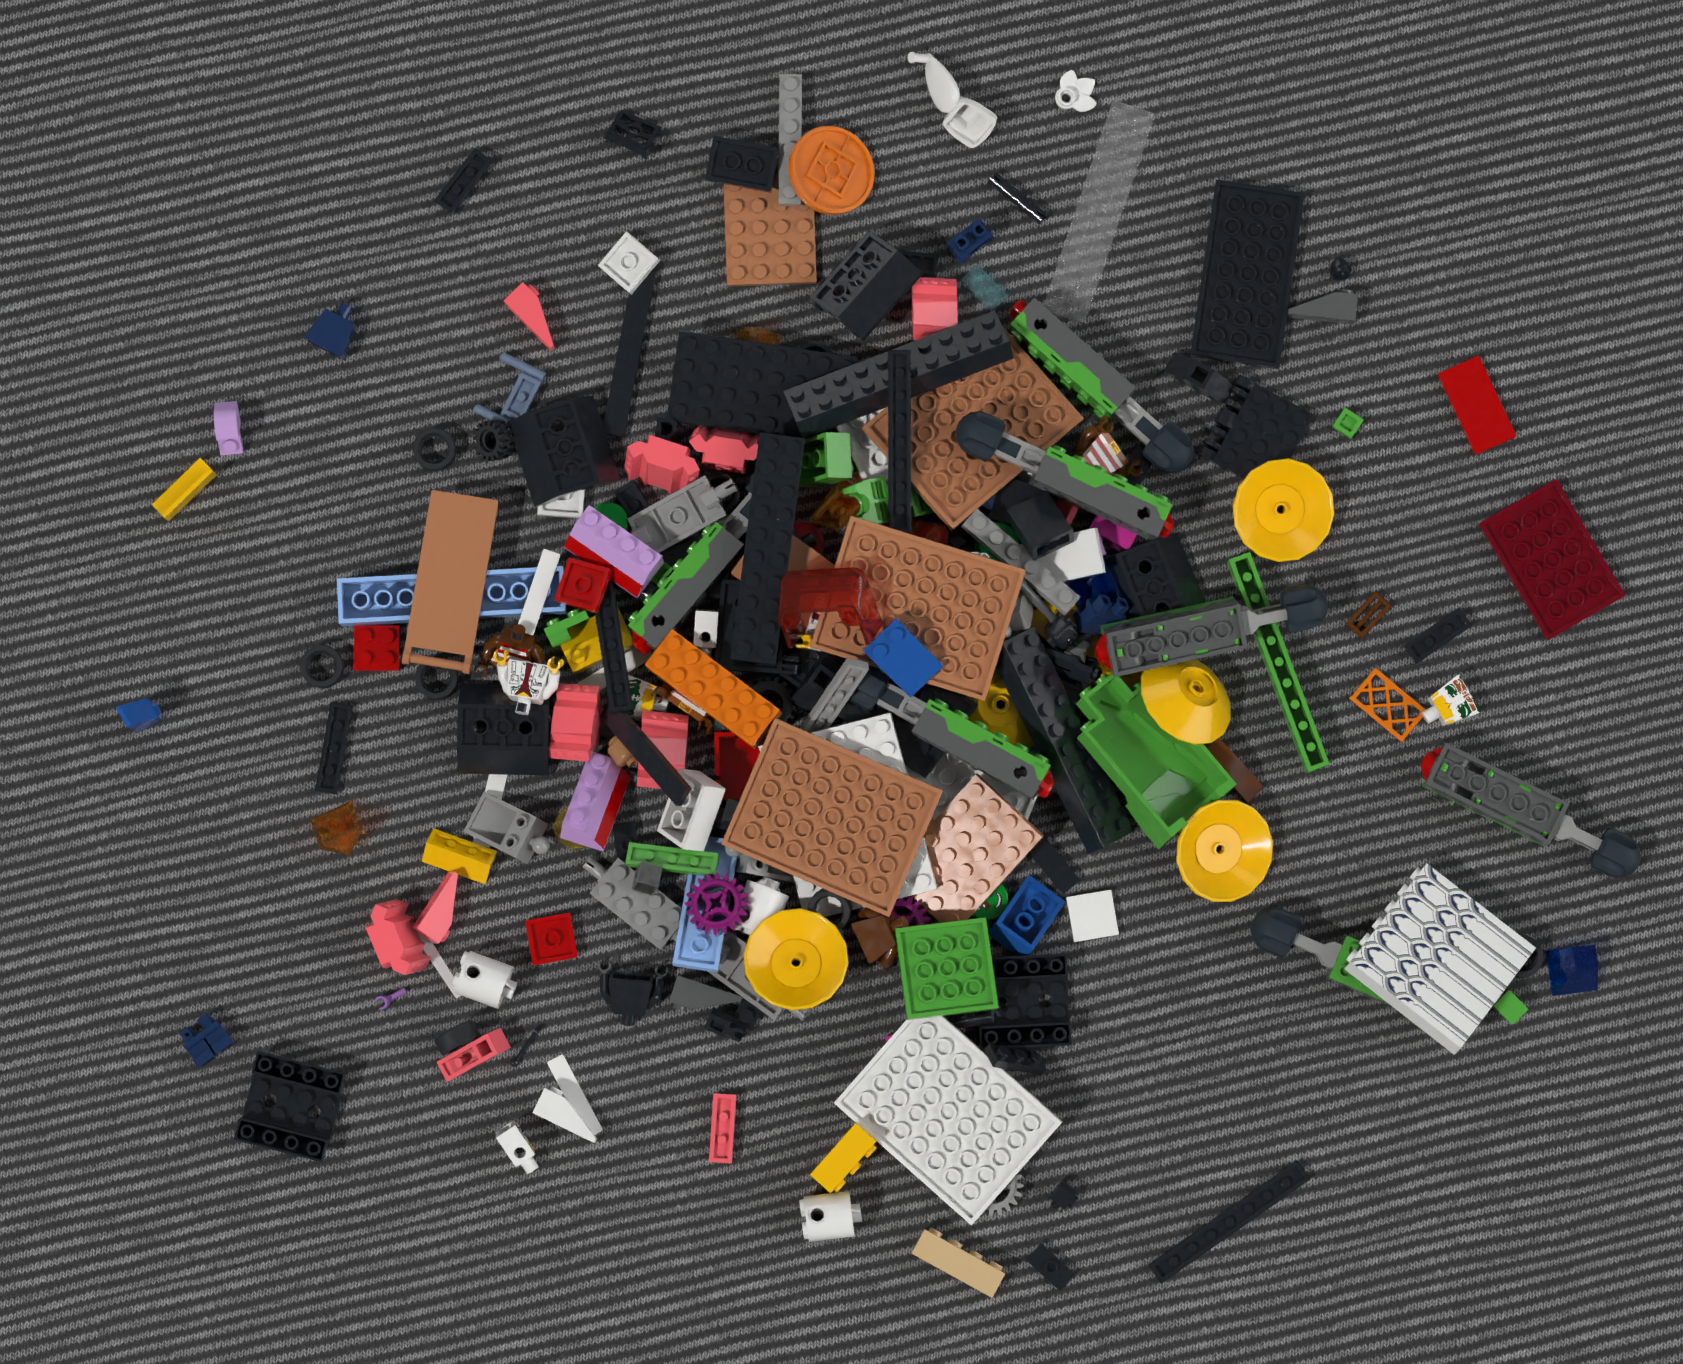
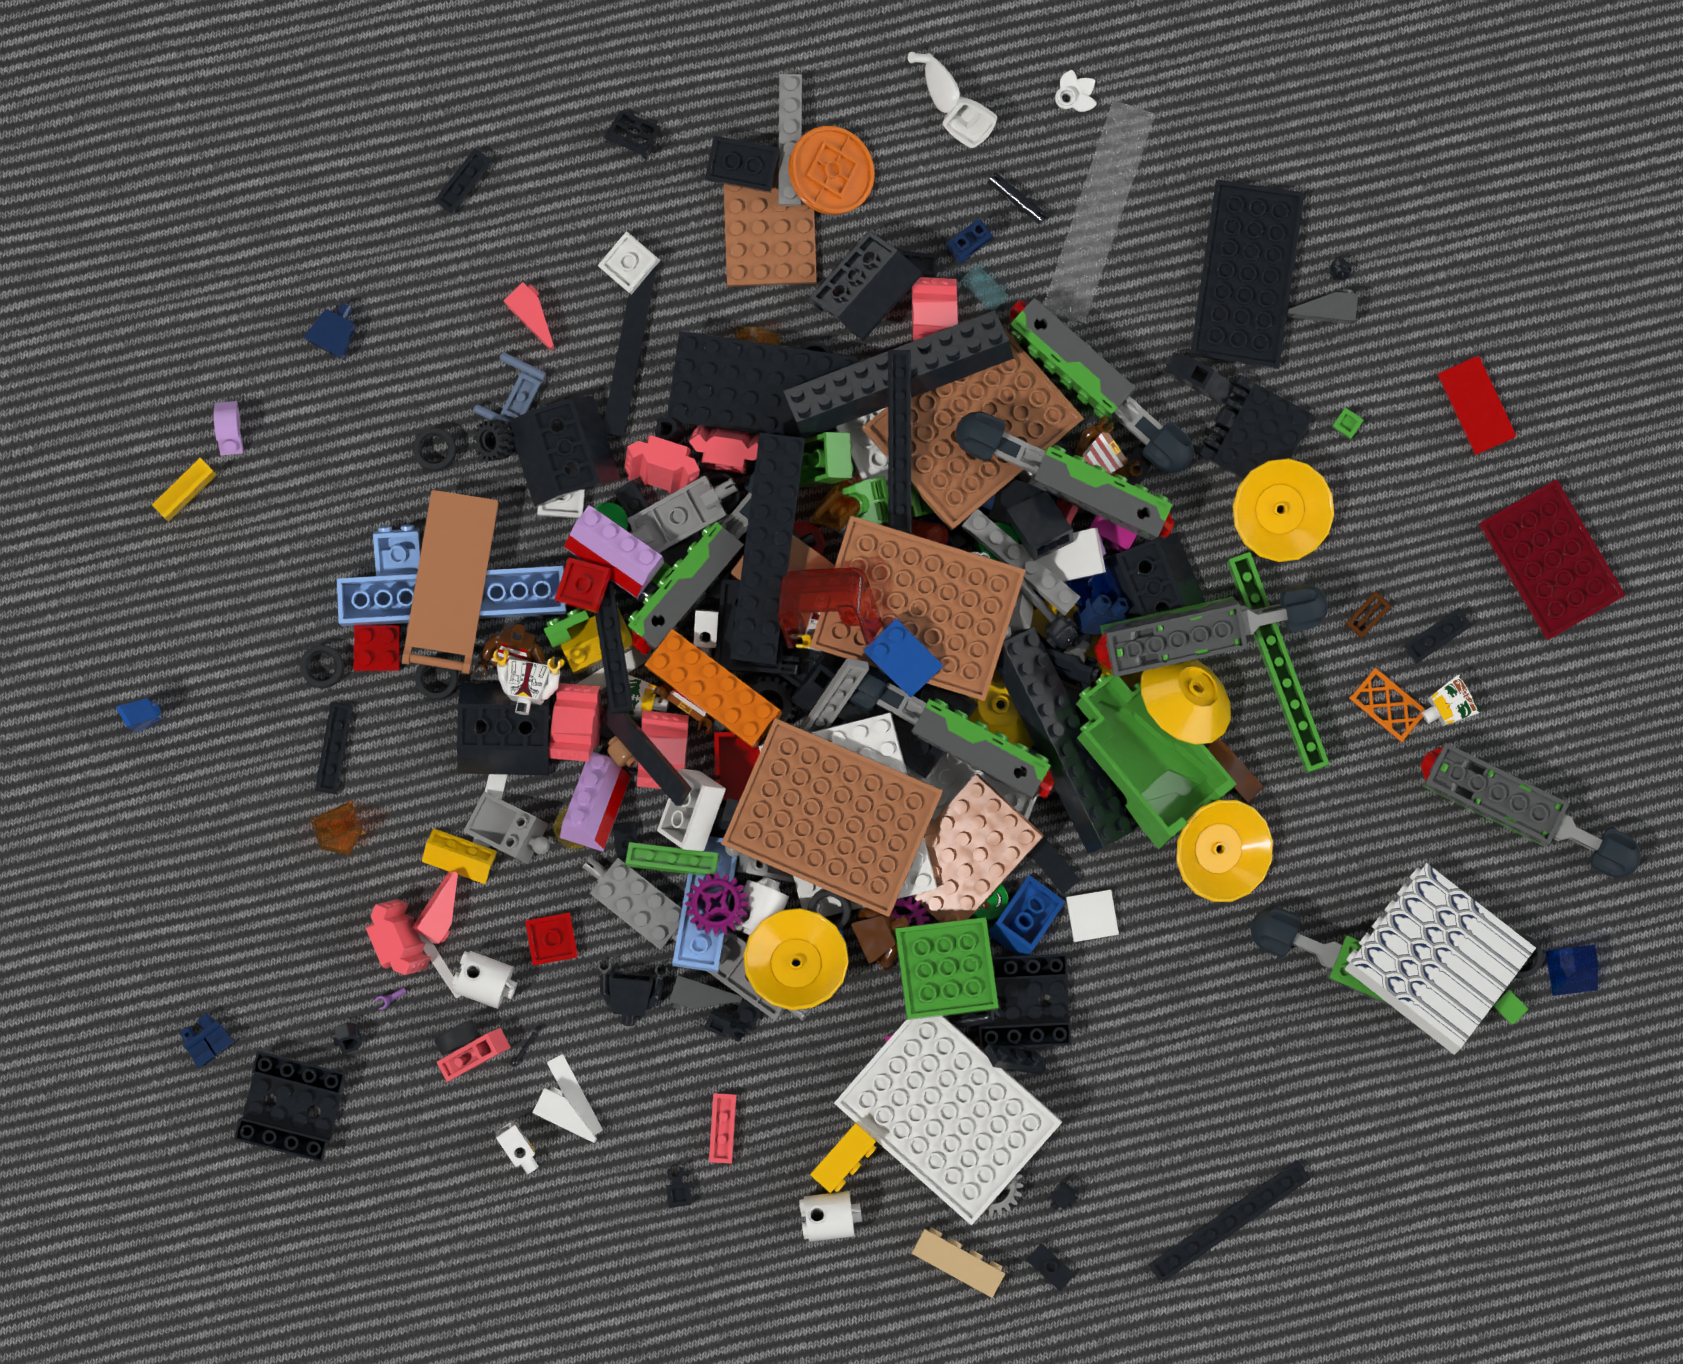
(347, 1037): none -> black plate
(397, 550): none -> light blue plate
(539, 590): white sticker -> none
(646, 878): flat silver piece -> none
(678, 1192): none -> black plate

